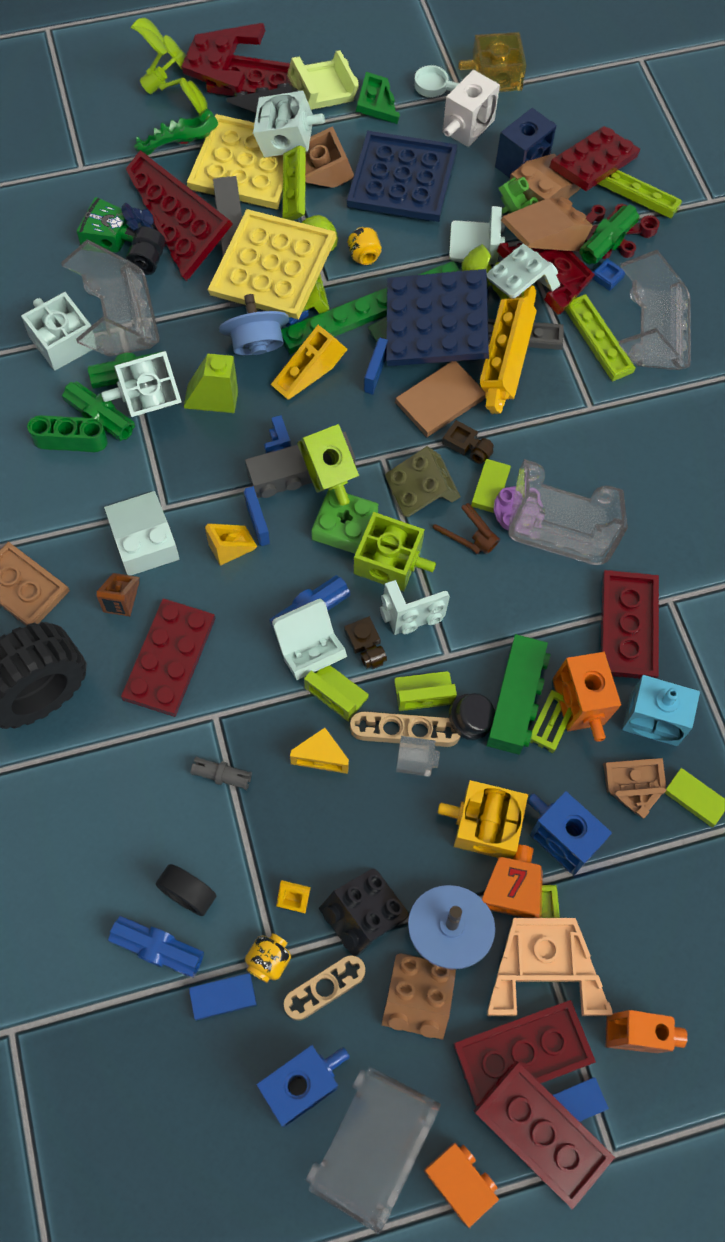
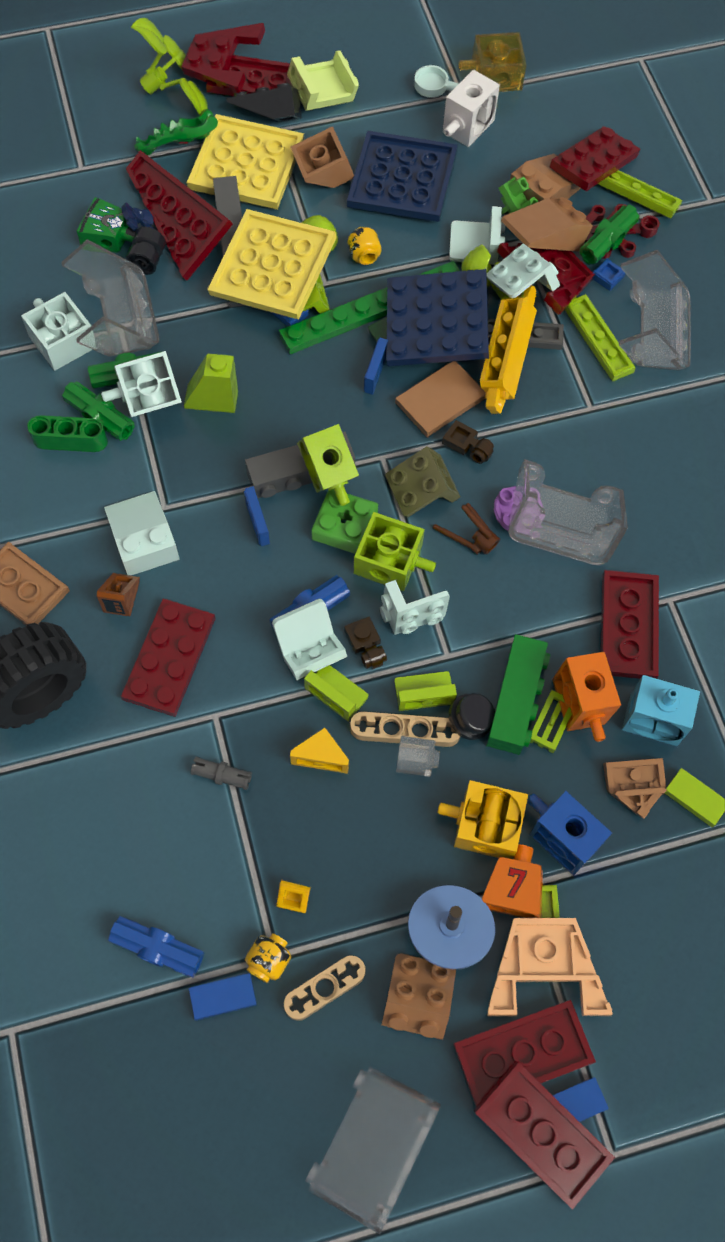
(186, 889): black tyre -> none
(229, 541): yellow slope -> none
(255, 331): medium blue piece -> none
(278, 435): blue bracket -> none
(284, 123): light aqua piece -> none
(294, 183): lime tile -> none
(309, 363): yellow slope -> none
(314, 1071): blue piece -> none
(363, 911): black bracket -> none
(377, 99): green wing -> none
(461, 1184): orange brick -> none
(490, 484): lime tile -> none
(524, 140): dark blue piece -> none
(643, 1032): orange torso -> none

